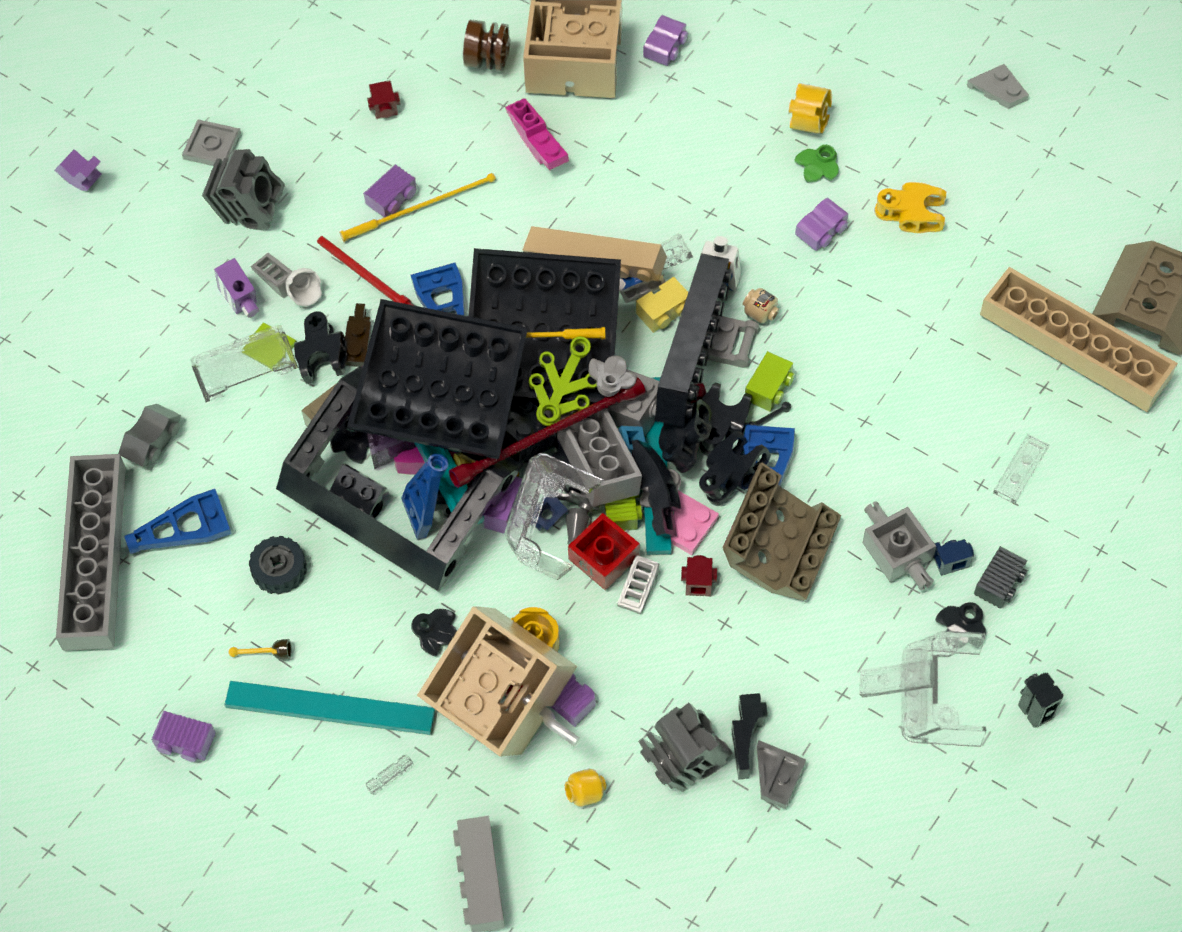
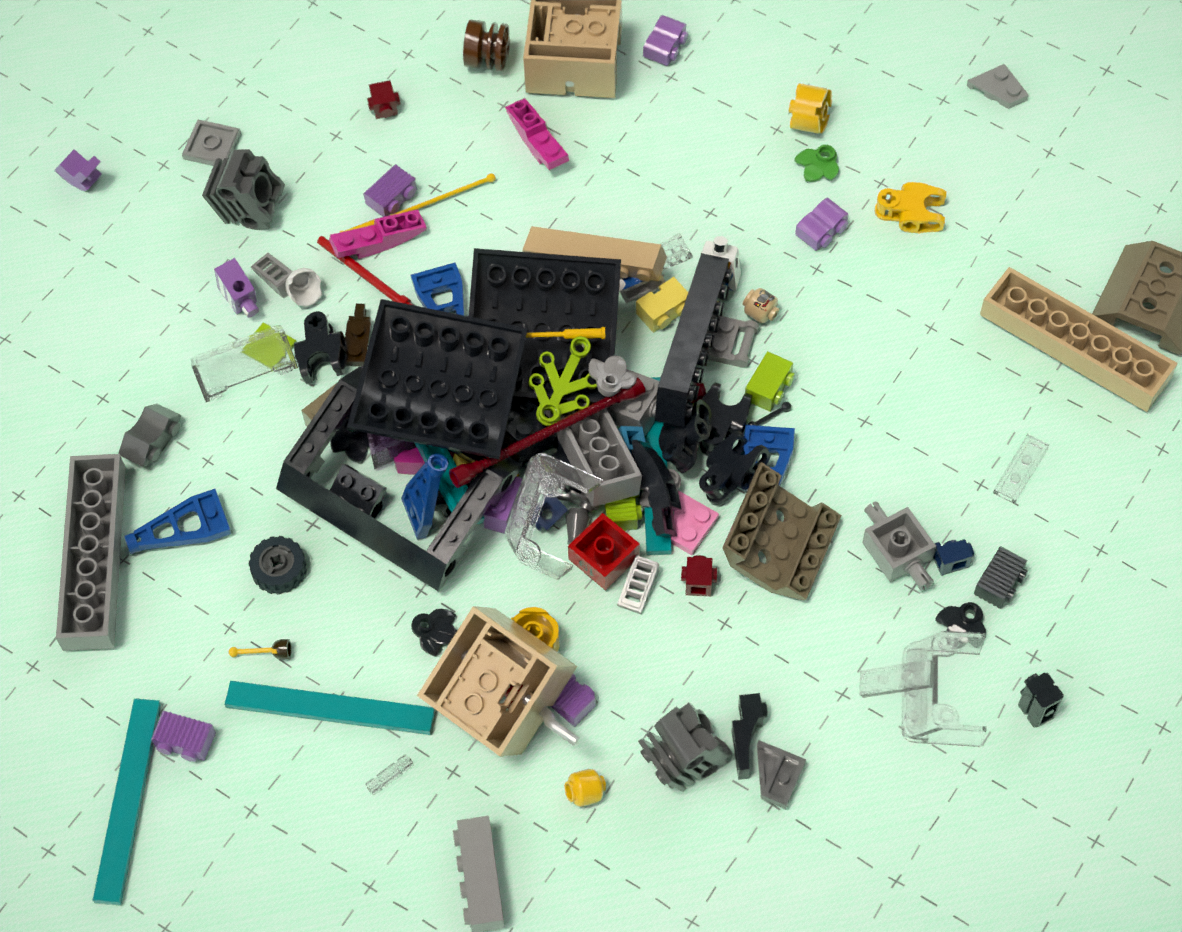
(126, 802): none -> teal tile
(381, 236): none -> dark pink slope

